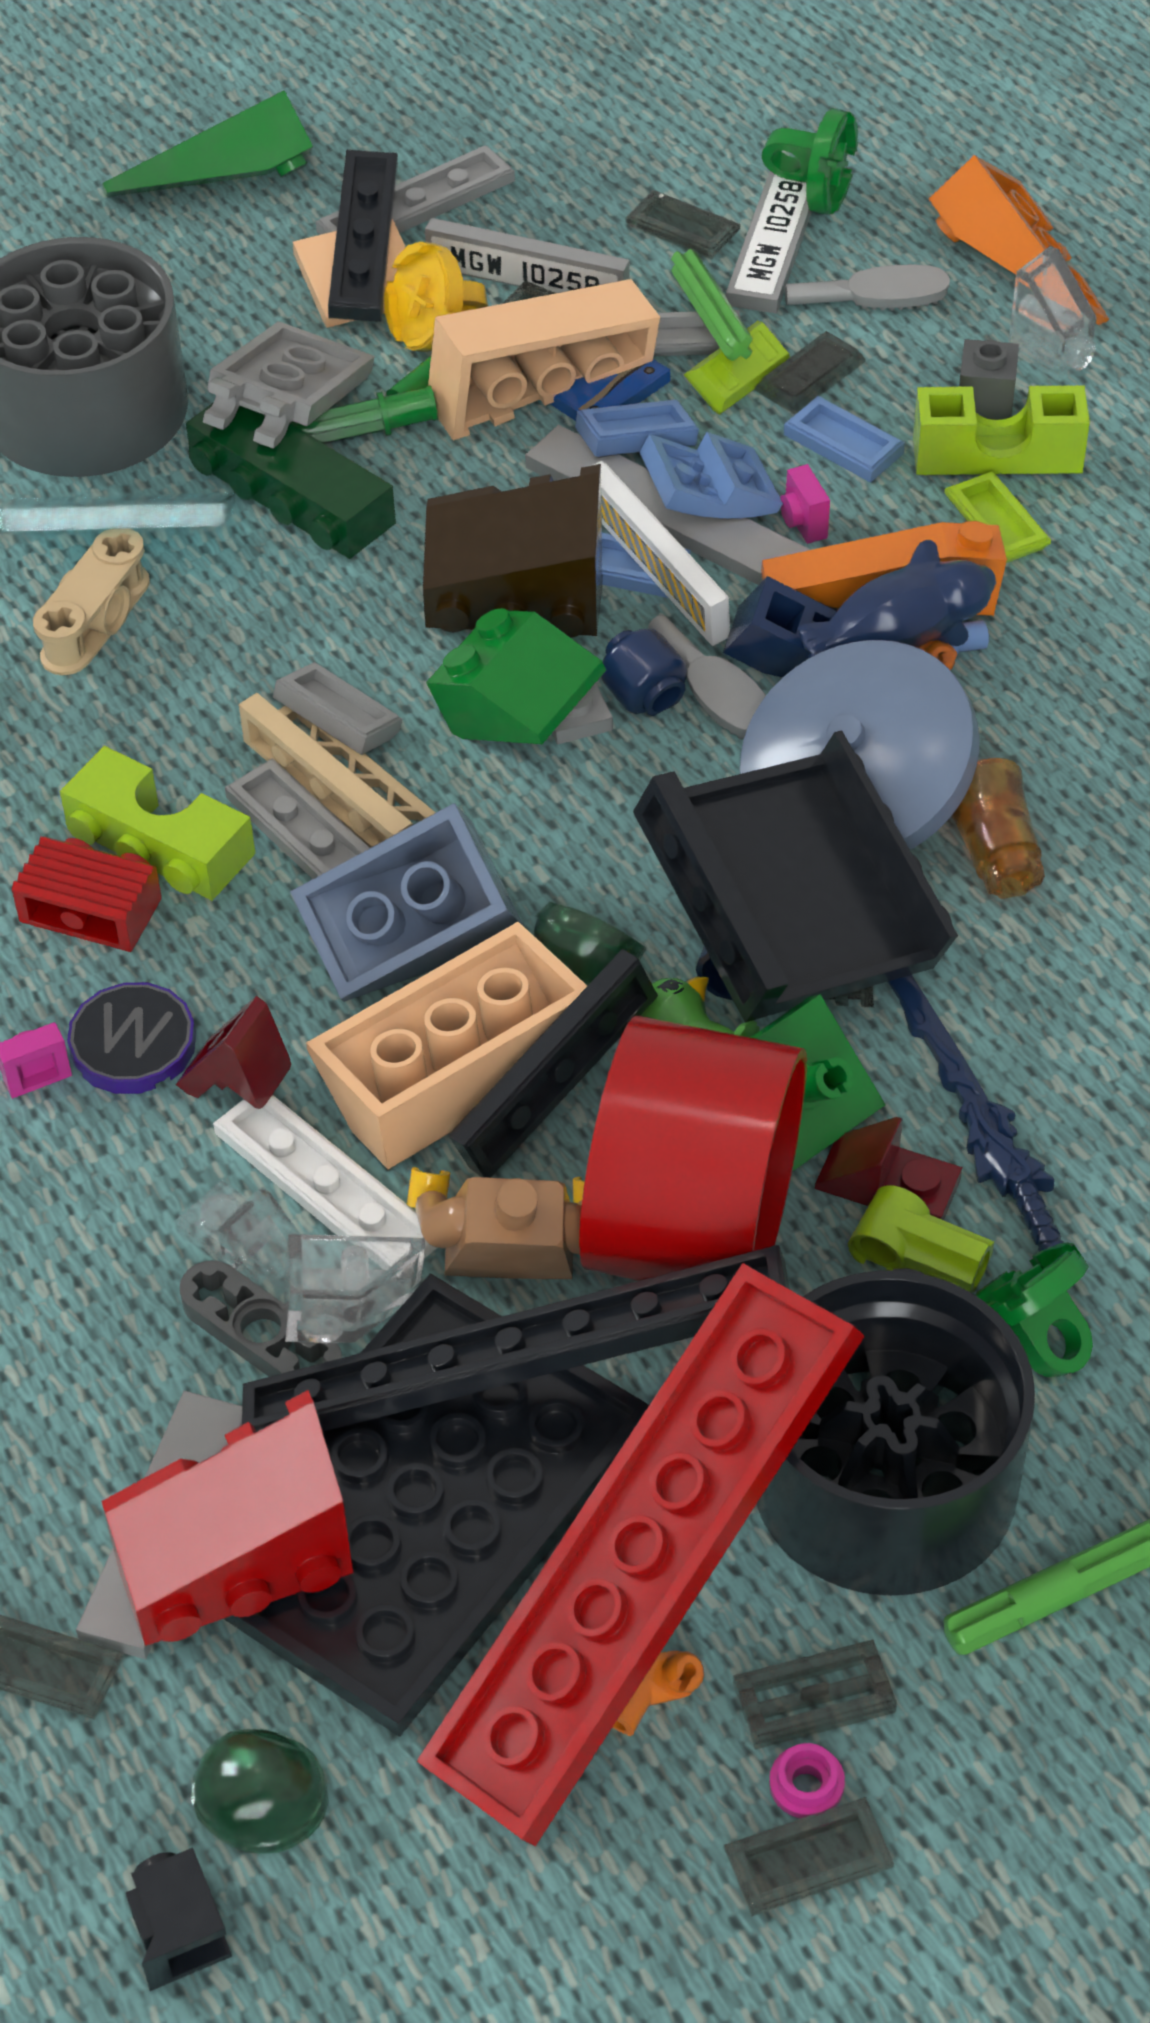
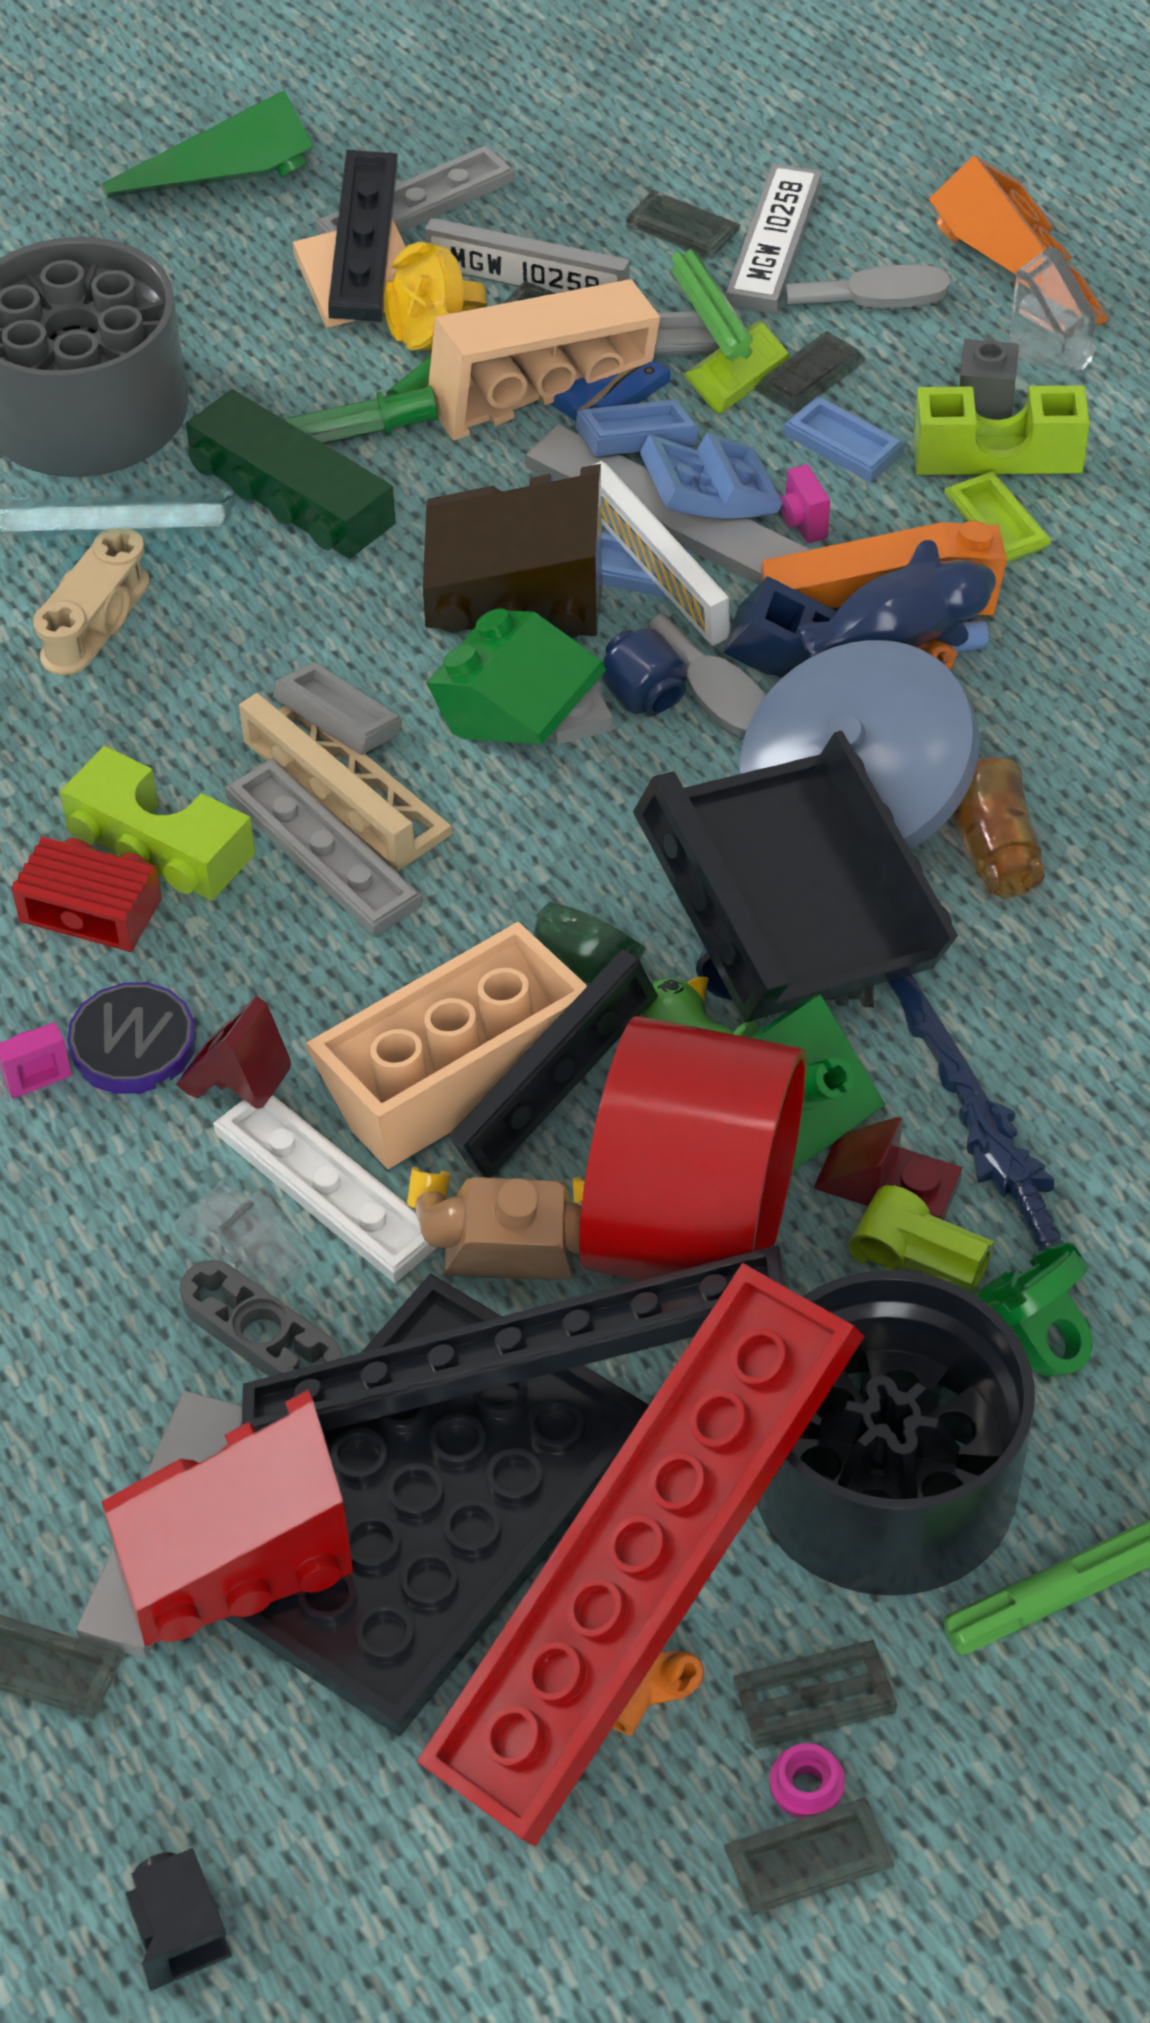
(259, 1791): clear green hat -> none
(286, 378): light grey tile -> none
(346, 1284): clear slope -> none
(405, 905): sand blue slope -> none
(817, 160): green tile -> none

